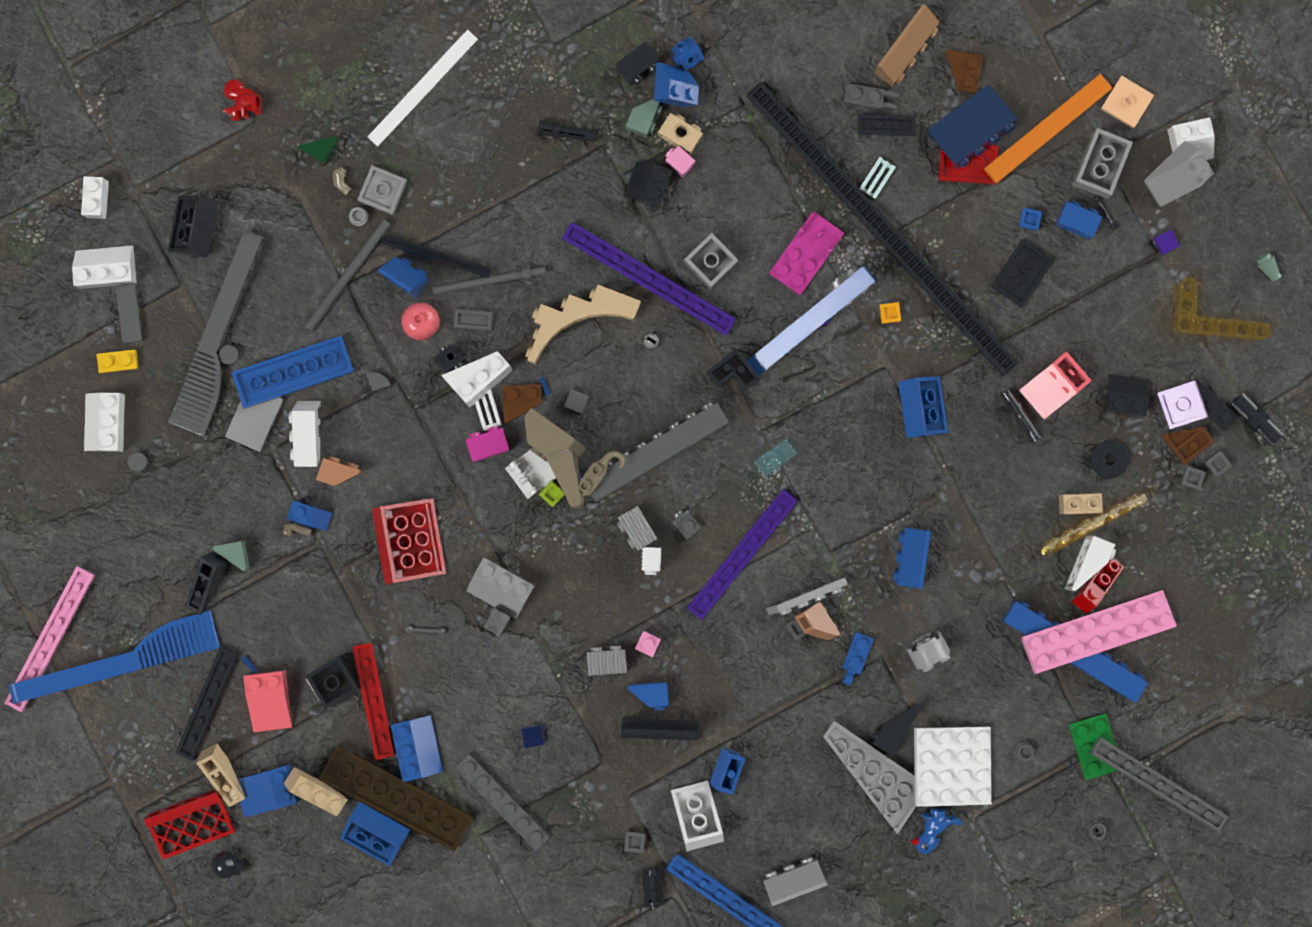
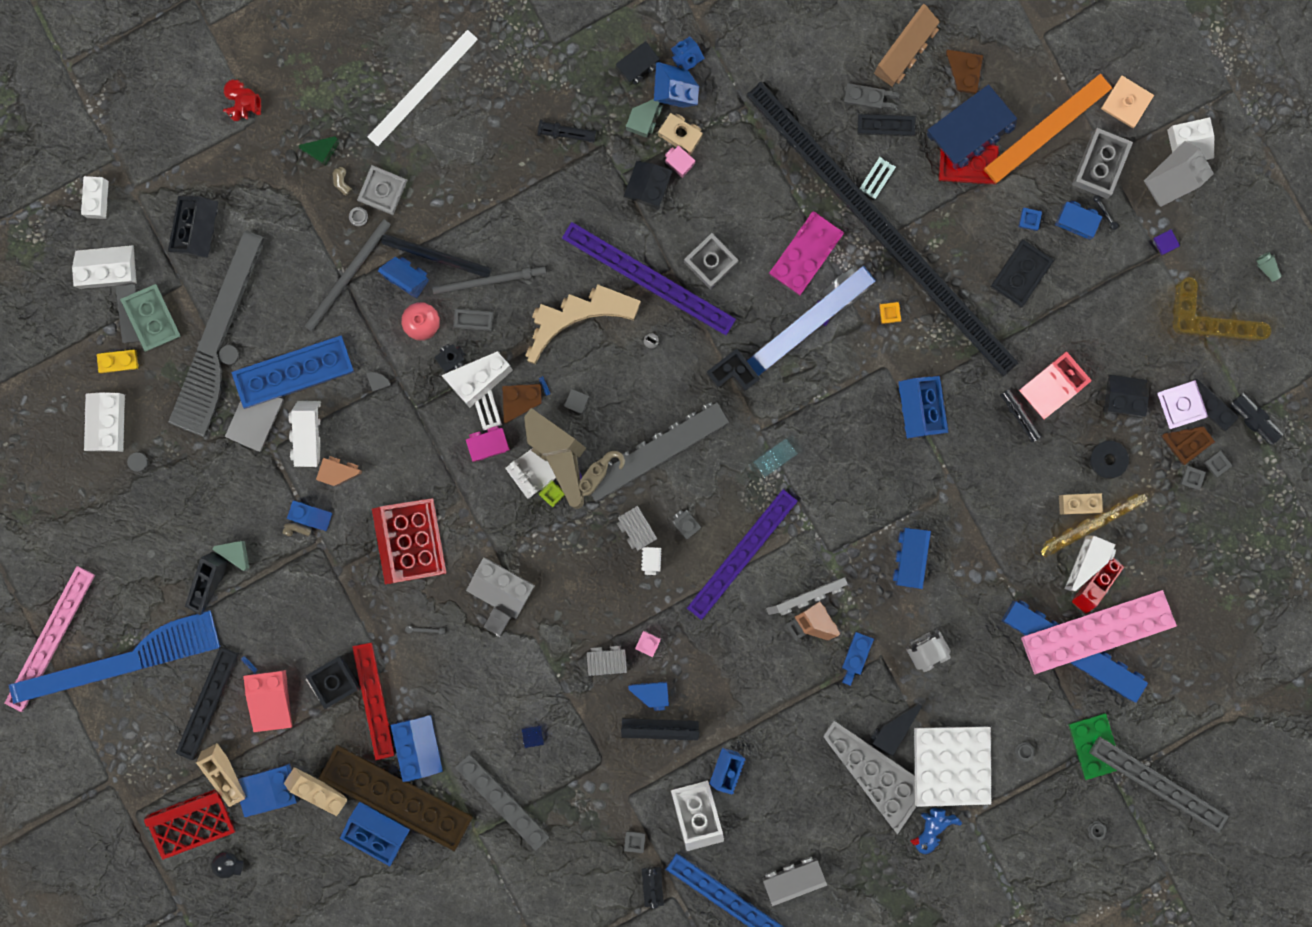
(150, 318): none -> sand green plate

